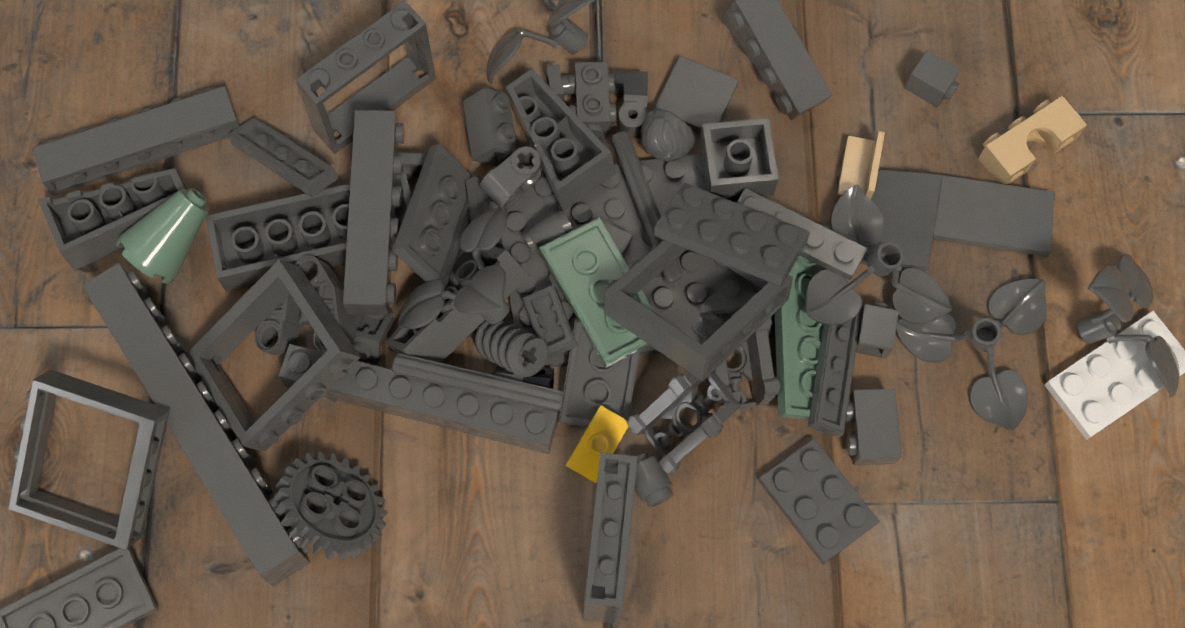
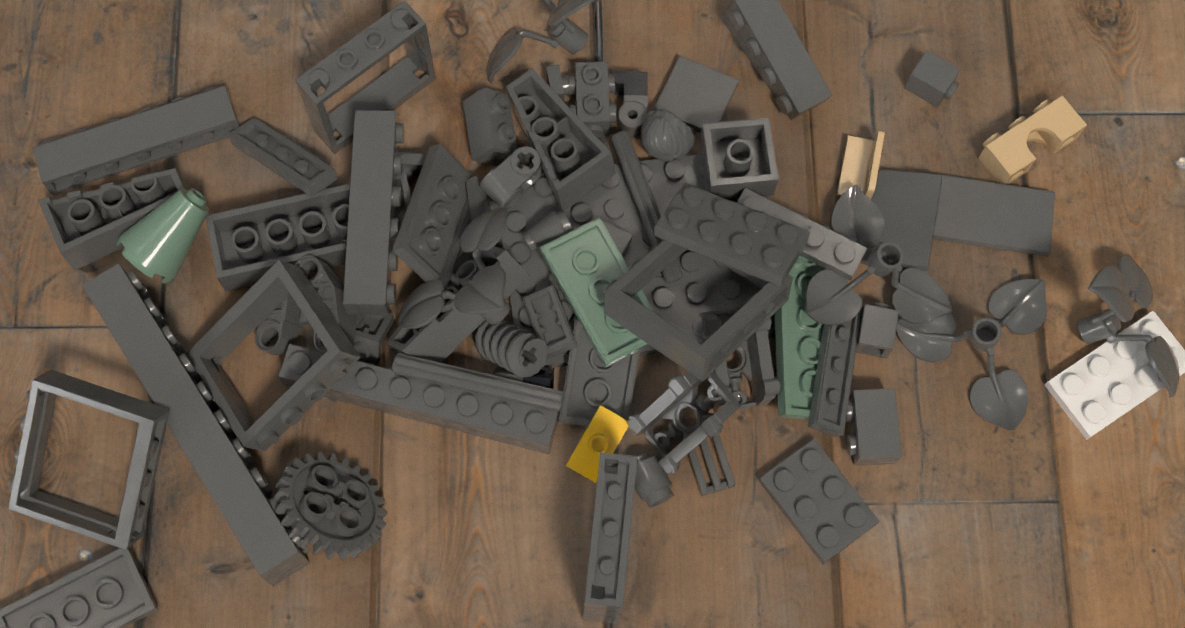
(727, 474): none -> dark grey tile

